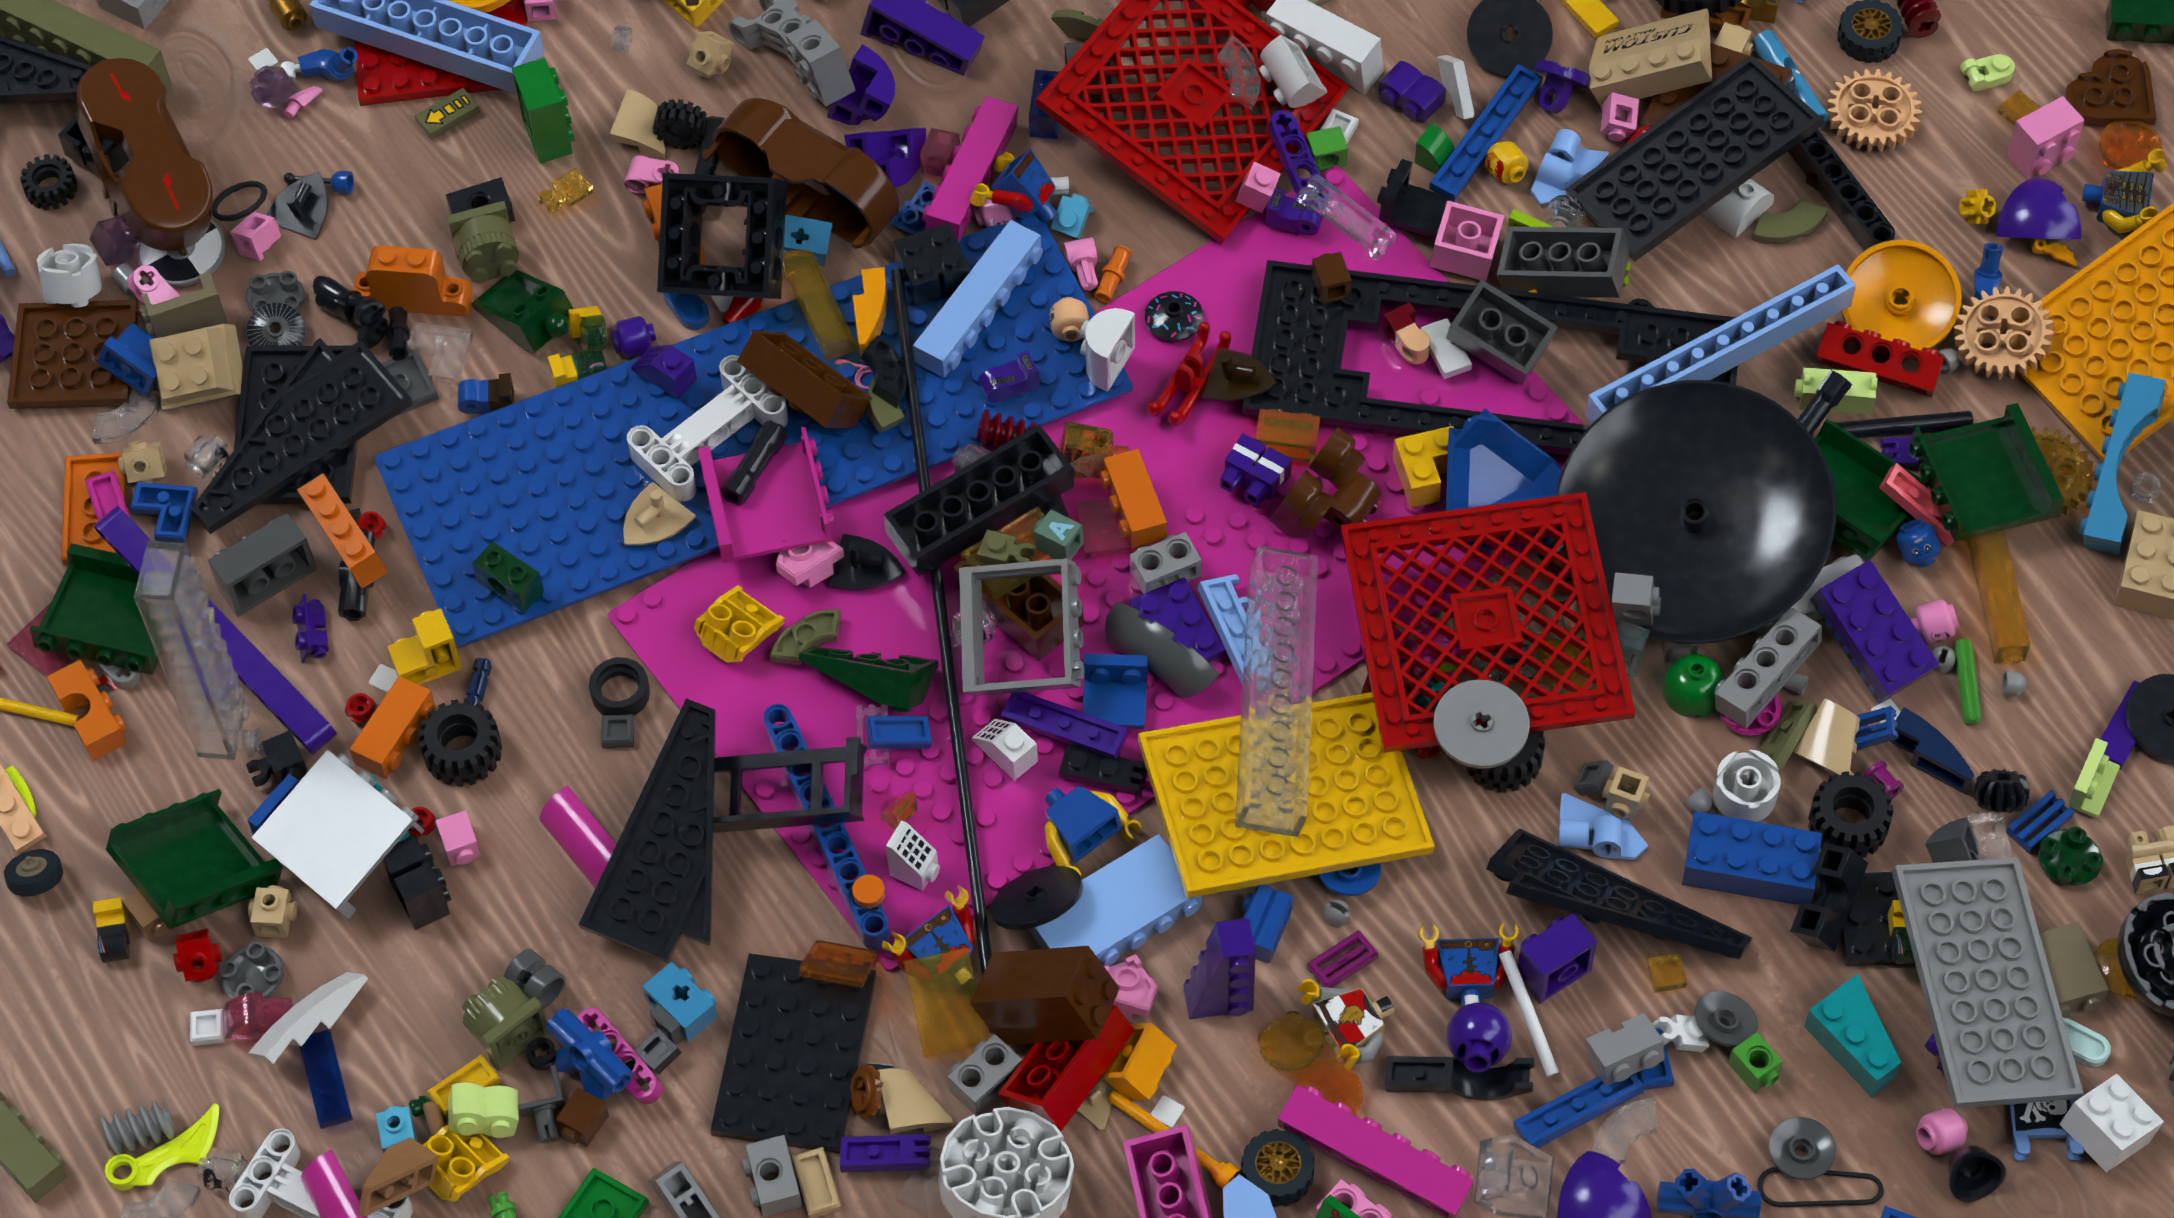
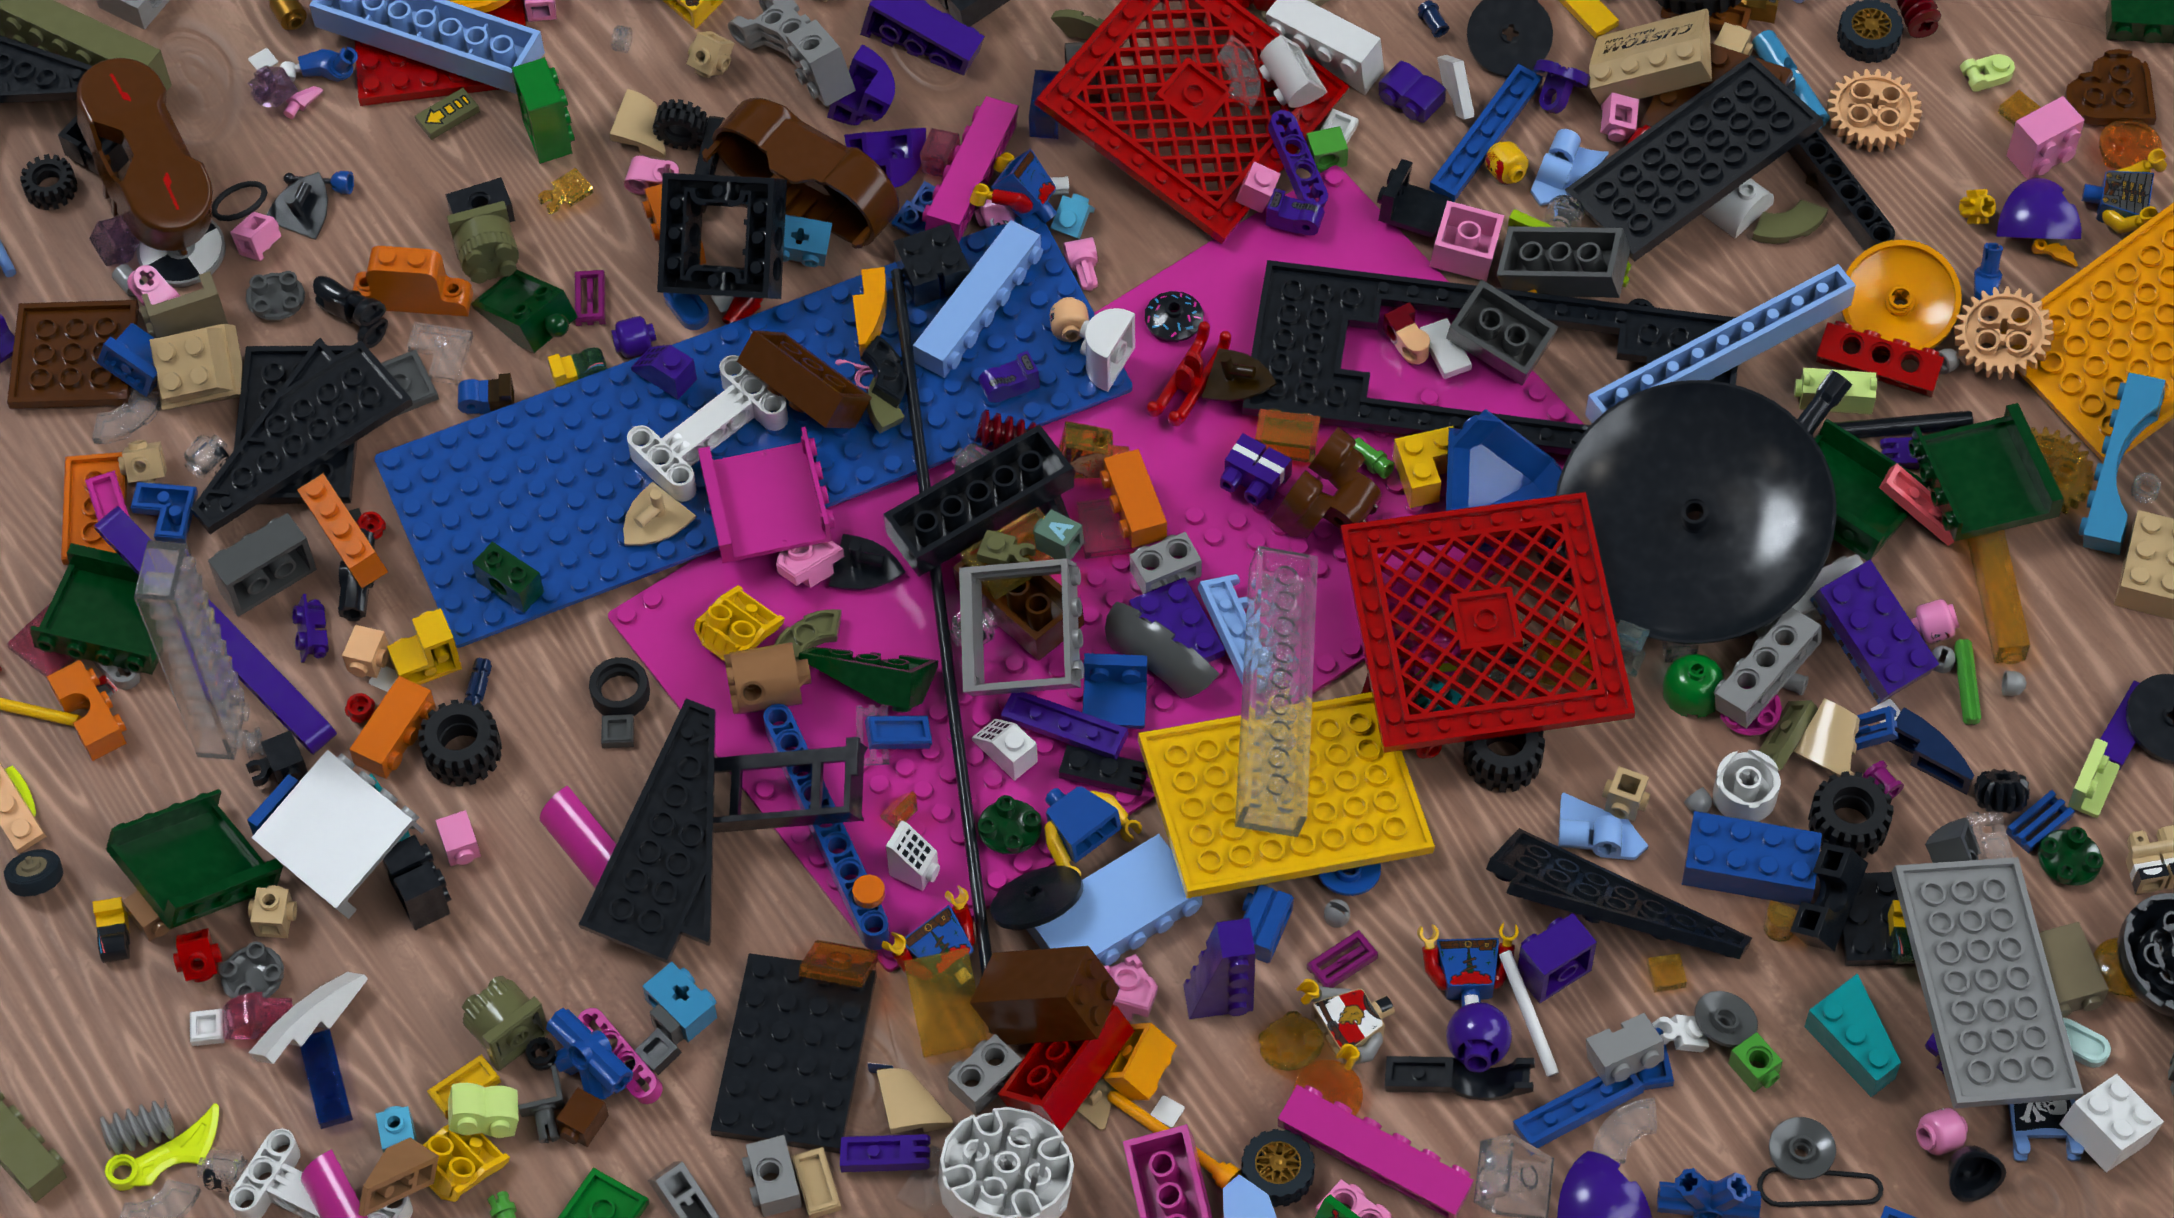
(69, 275): white brick -> none
(291, 322): dish -> none
(366, 652): none -> light nougat brick
(398, 333): black pin -> none
(428, 821): red plate -> none
(431, 1110): medium nougat arm -> none
(535, 978): dark grey wheel -> none
(589, 326): clear green leg -> none
(590, 317): none -> magenta tile
(744, 478): black axle -> none
(765, 677): none -> medium nougat cylinder
(818, 304): clear yellow brick -> none
(866, 1091): dark orange gear -> none
(1009, 826): none -> dark green dish
(1112, 274): orange pin -> none
(1331, 277): reddish brown brick -> none
(1347, 216): clear plate -> none
(1375, 460): none -> bright green pin
(1430, 14): none -> dark blue pin
(1433, 149): green brick -> none
(1471, 744): light grey piece -> none
(1593, 777): dark grey tile -> none
(1635, 599): light grey brick -> none
(1779, 921): none -> clear yellow brick
(1918, 543): blue head -> none

